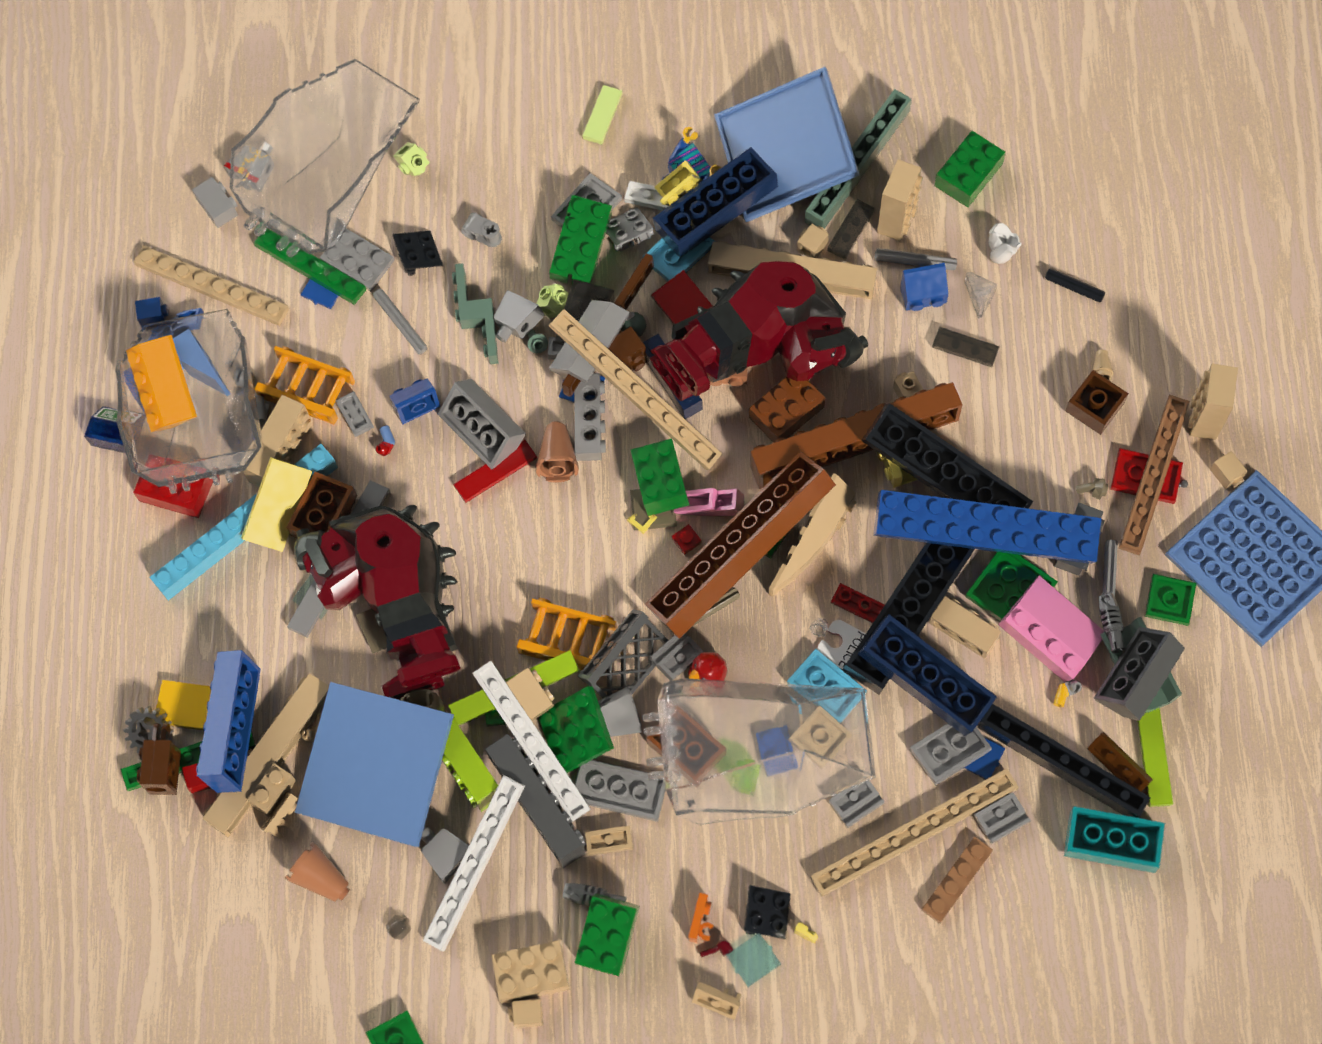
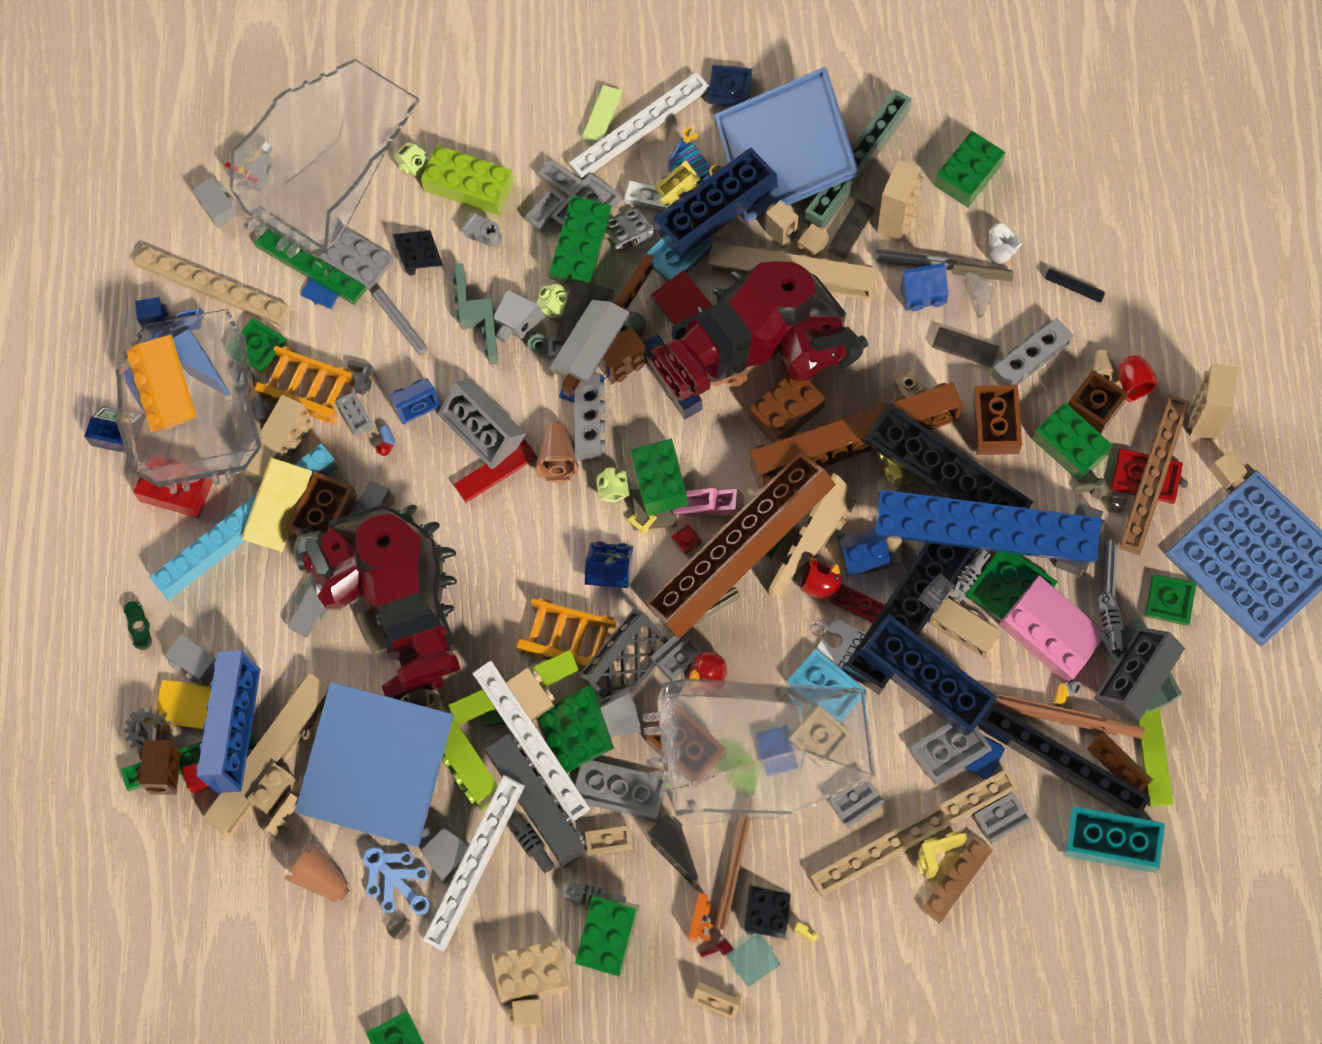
(135, 613): none -> dark green piece
(191, 659): none -> light grey brick
(261, 344): none -> green plate
(362, 381): none -> flat silver plate
(393, 878): none -> light blue plant
(467, 180): none -> lime brick
(531, 844): none -> dark grey hinge
(541, 213): none -> light grey plate
(559, 178): none -> light grey plate
(608, 564): none -> clear blue slope
(612, 485): none -> yellowish green brick
(635, 389): tan plate -> none
(639, 126): none -> white plate
(671, 843): none -> clear smoke slope
(729, 85): none -> dark blue plate
(731, 874): none -> medium nougat axle
(781, 223): none -> tan brick
(821, 580): none -> red piece
(863, 552): none -> blue slope
(895, 550): none -> tan cone
(927, 862): none -> light yellow bracket
(937, 593): none -> clear slope
(969, 574): none -> light grey hinge
(983, 271): none -> dark tan axle
(997, 420): none -> dark orange brick
(1052, 331): none -> light grey brick
(1066, 716): none -> nougat piece
(1072, 442): none -> green brick
(1115, 502): none -> clear smoke piece
(1137, 374): none -> red piece

